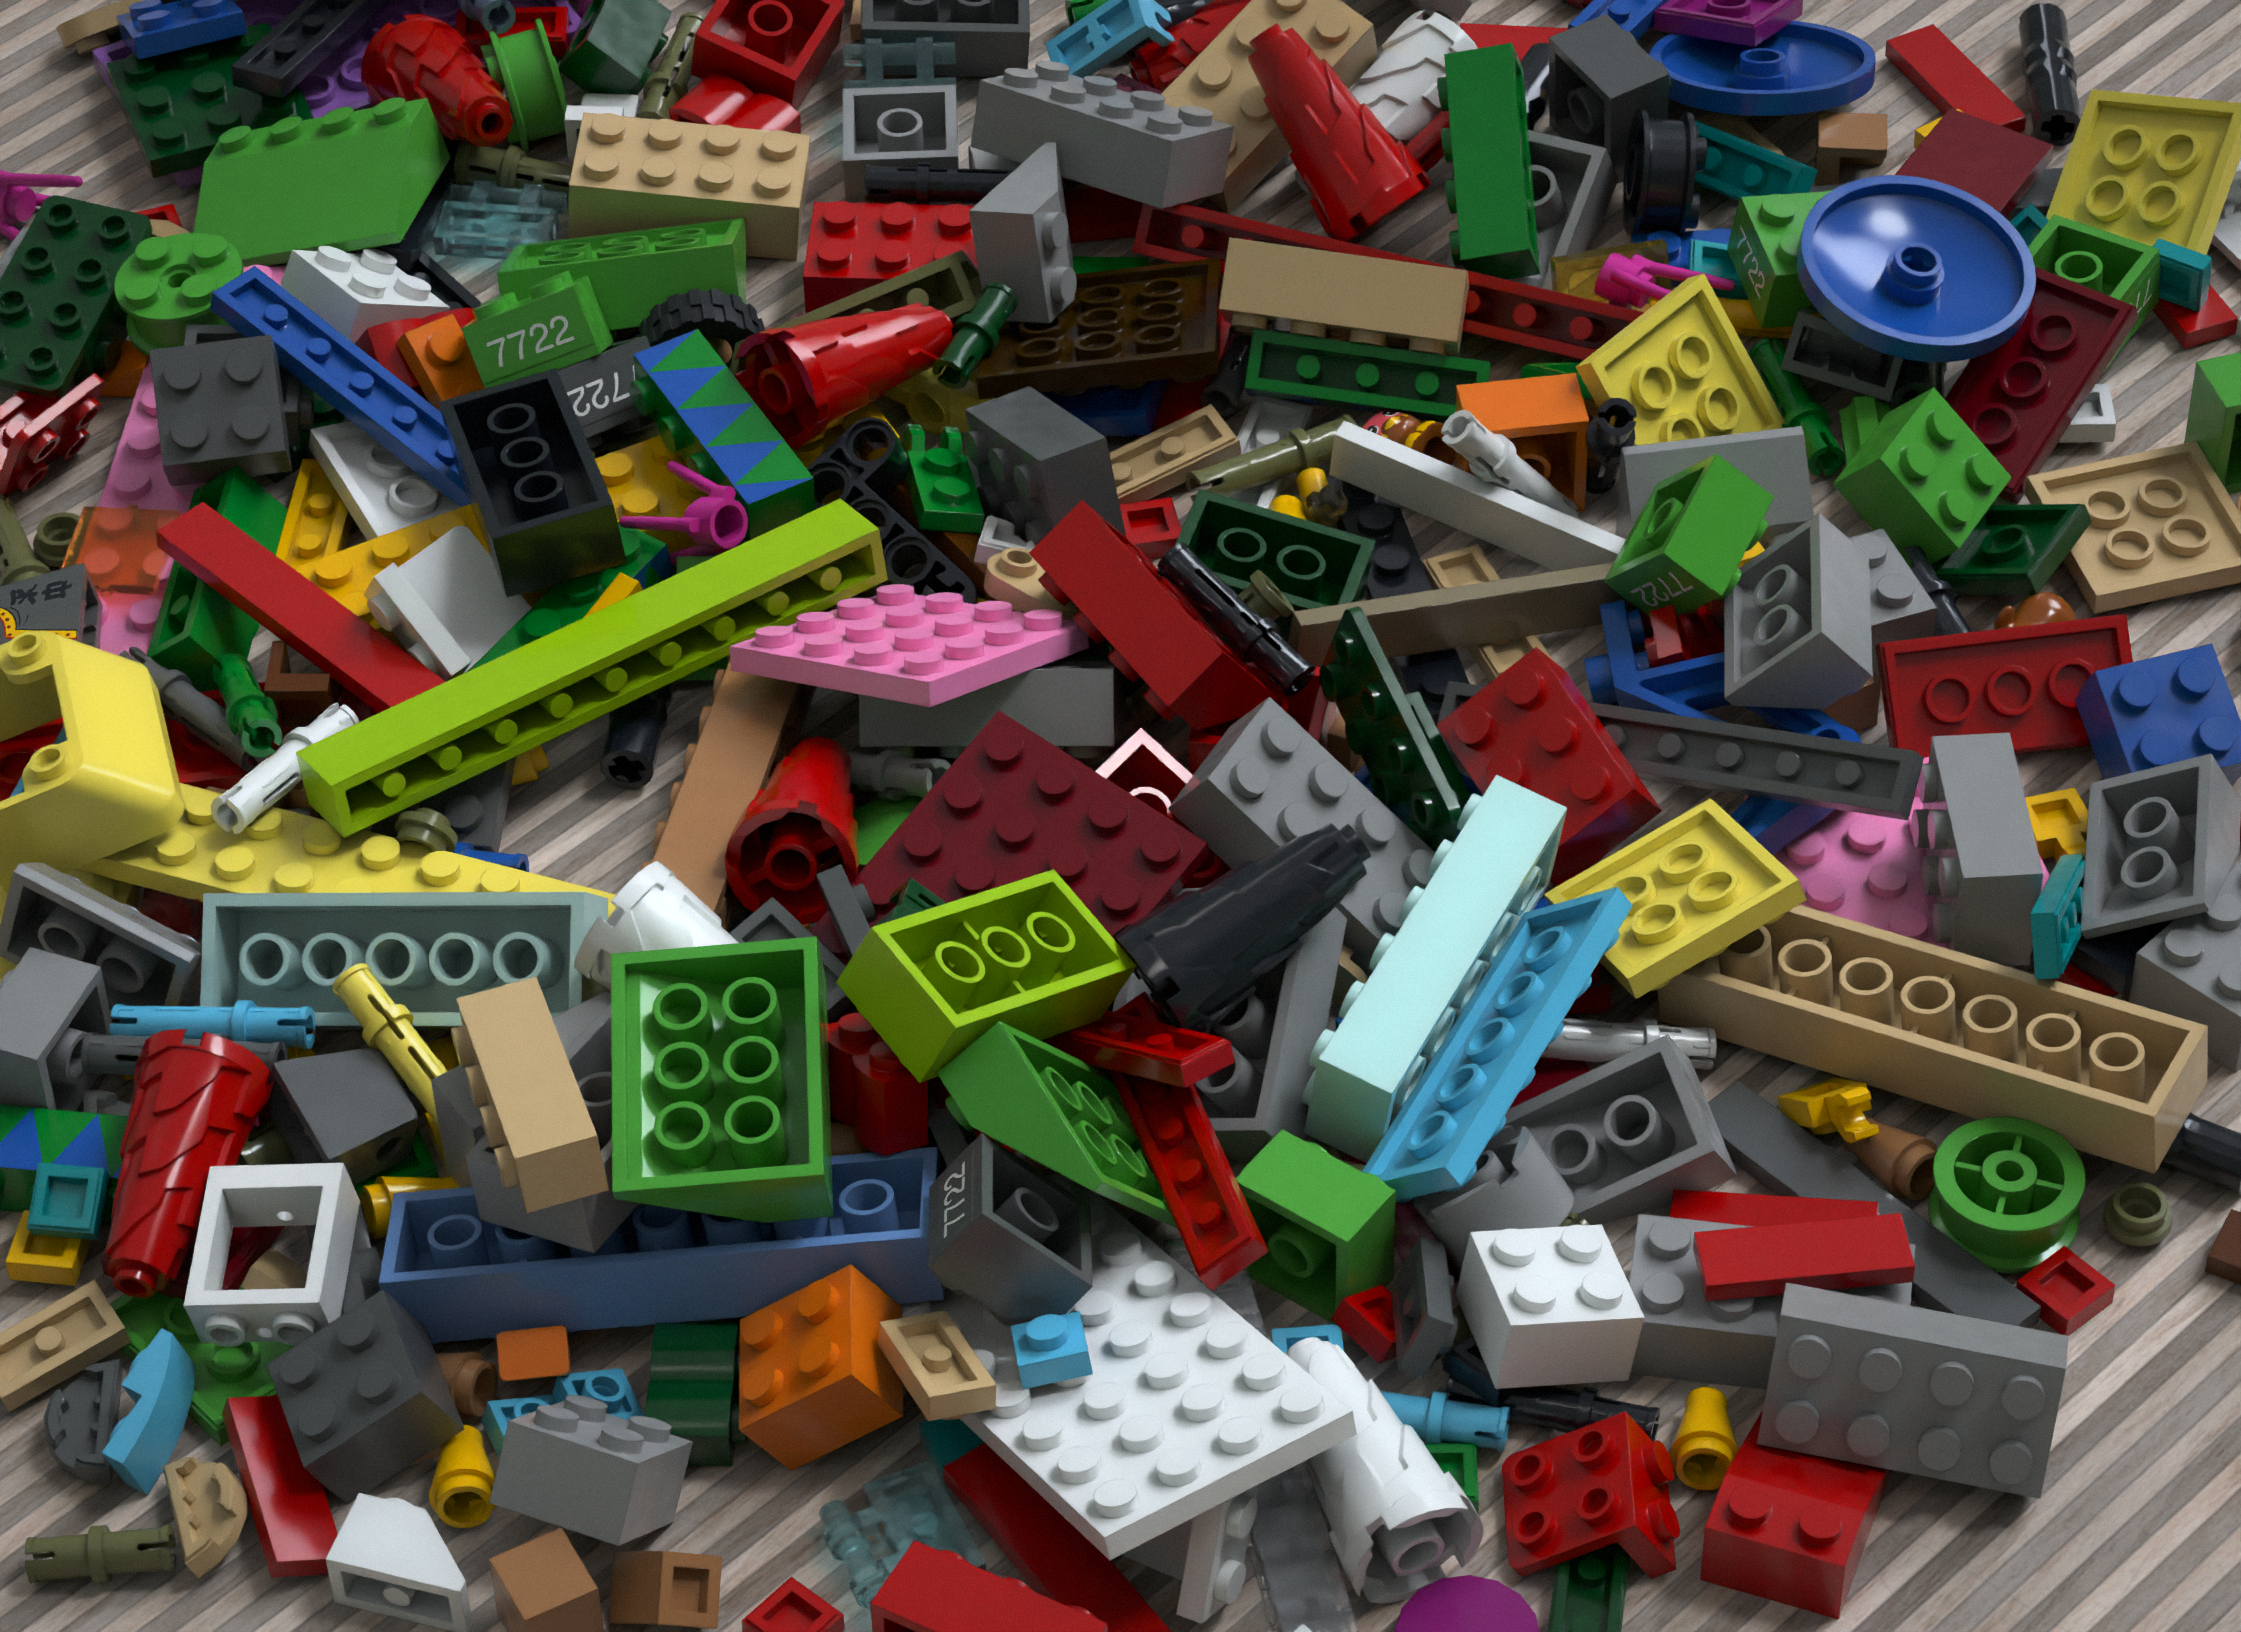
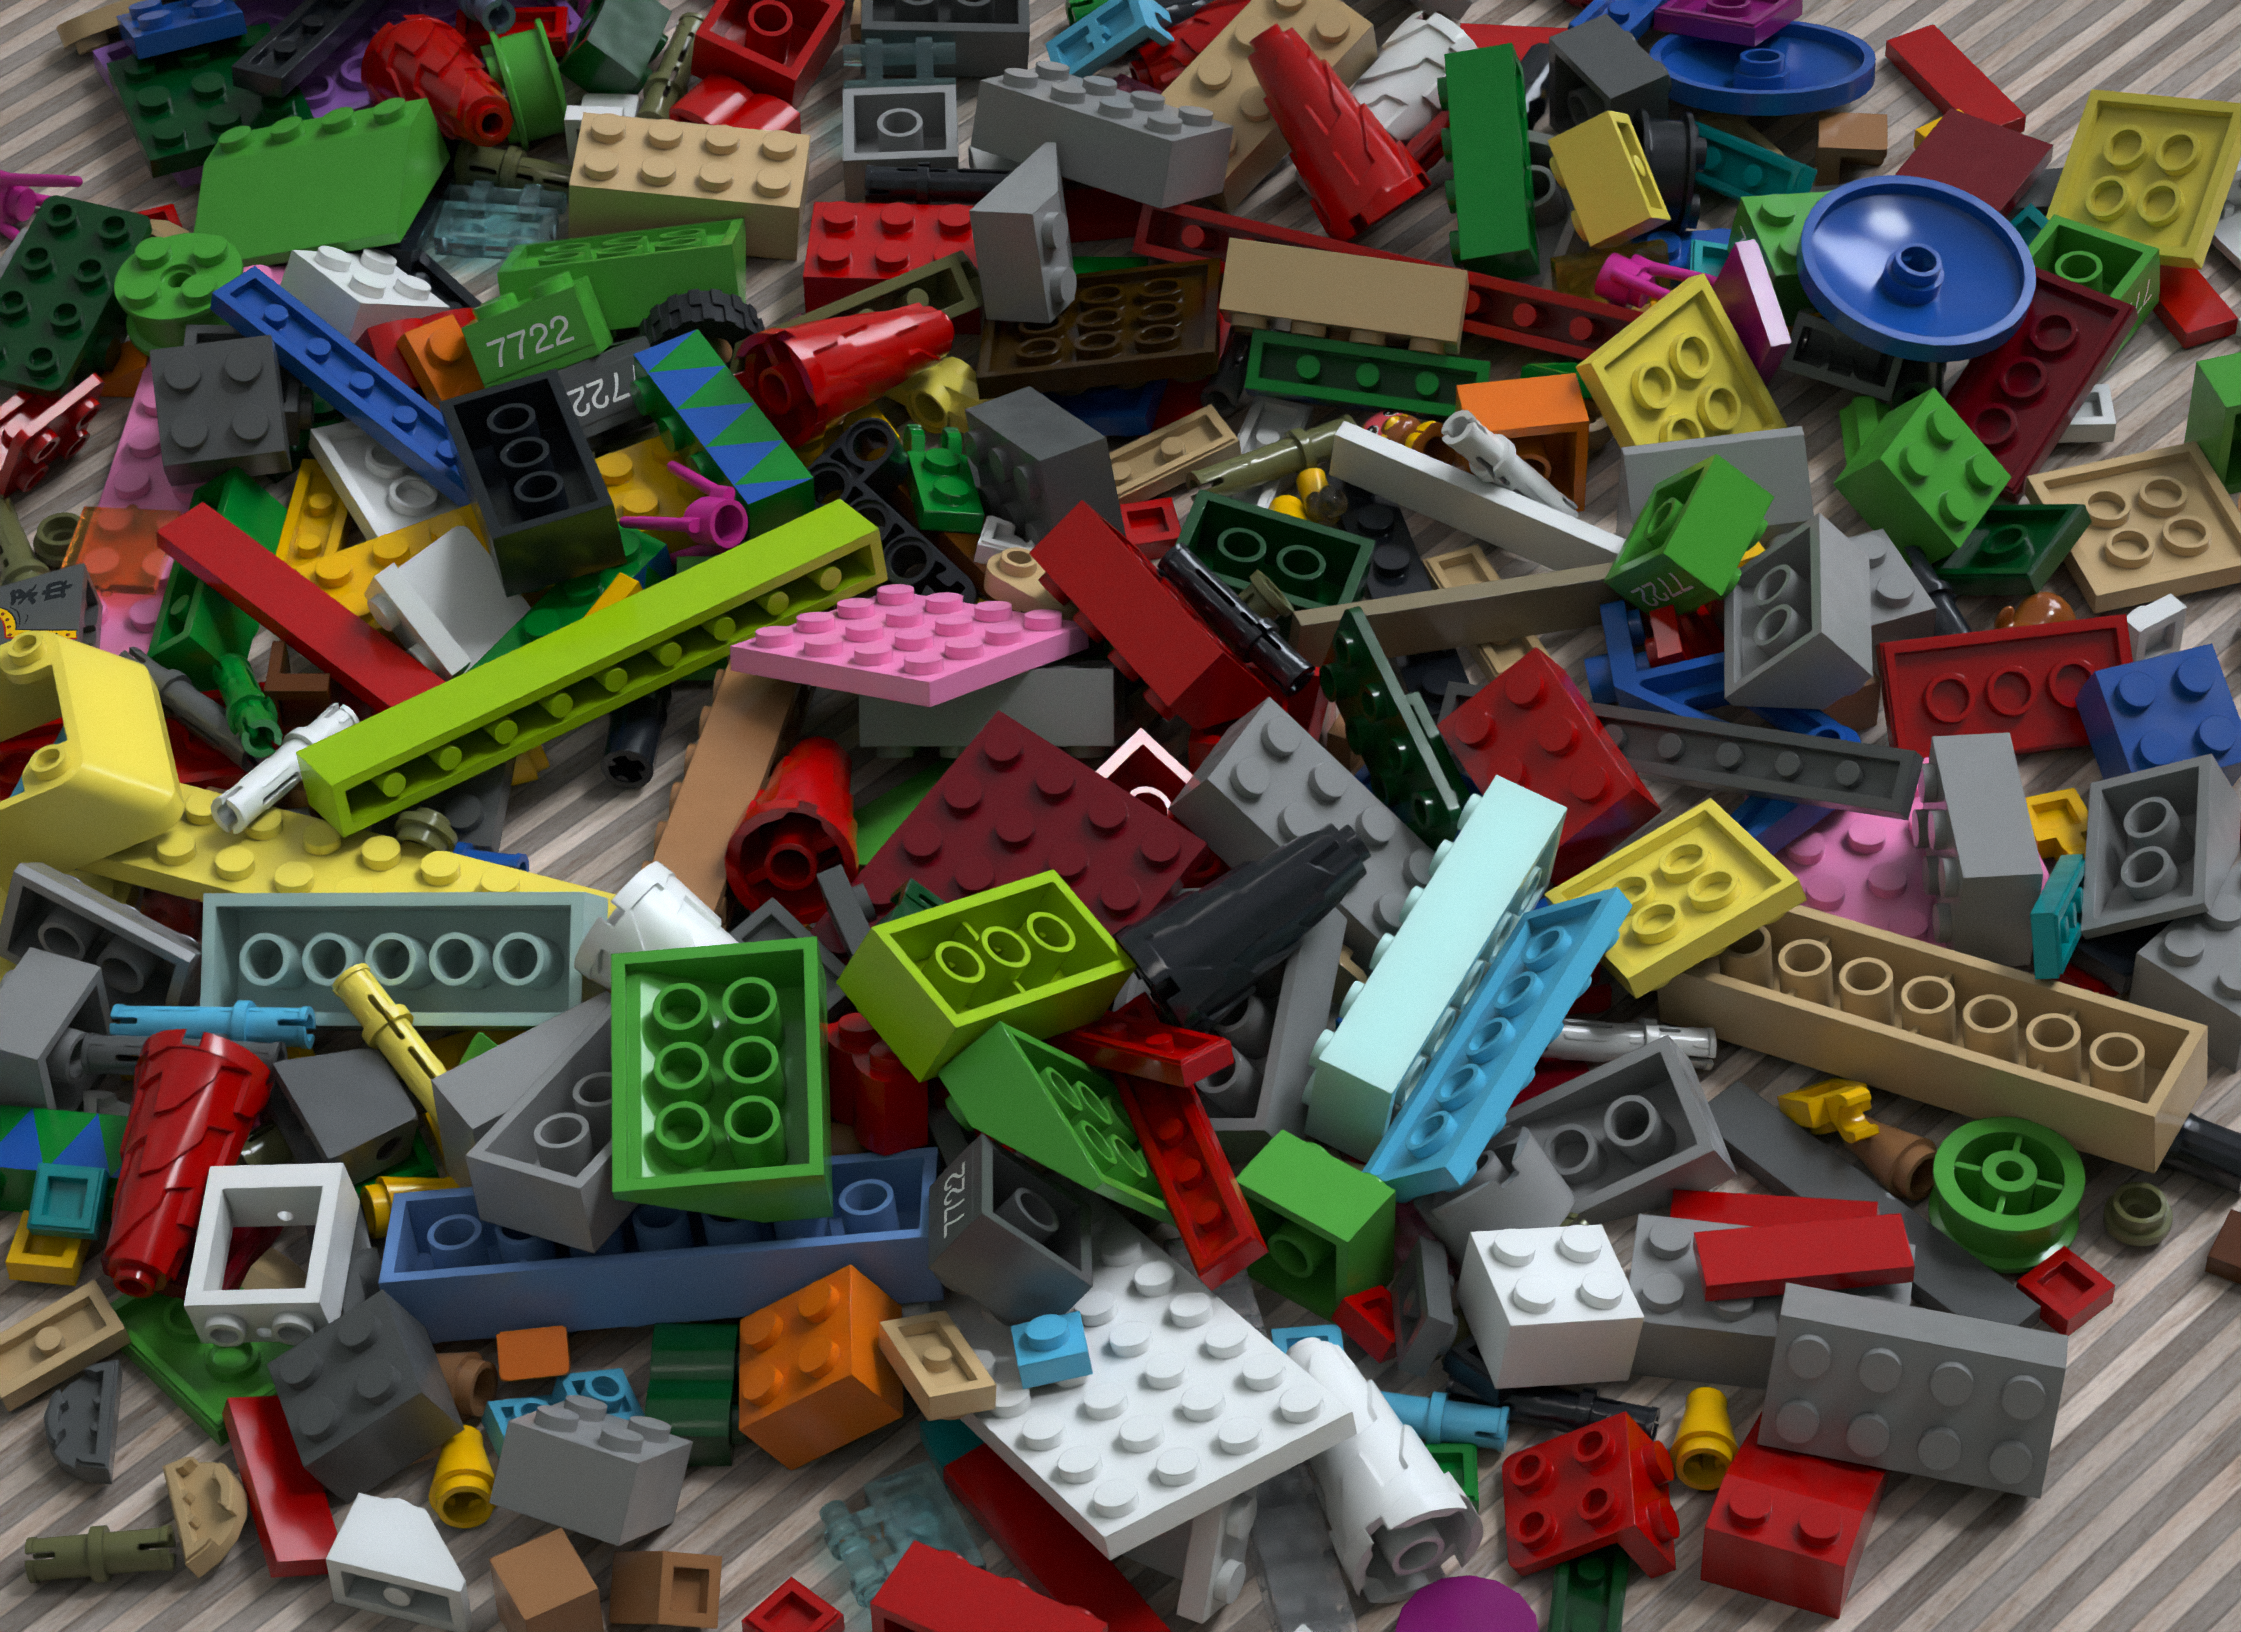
(162, 1388): medium azure slope -> none
(529, 1094): tan brick -> none
(895, 774): light grey pin -> none
(975, 335): dark green pin -> none
(1605, 443): black pin -> none
(1607, 180): none -> light yellow brick
(1753, 307): none -> magenta tile
(1798, 407): green pin -> none
(2049, 74): black axle -> none
(2156, 628): none -> white plate
(2183, 275): teal tile -> none

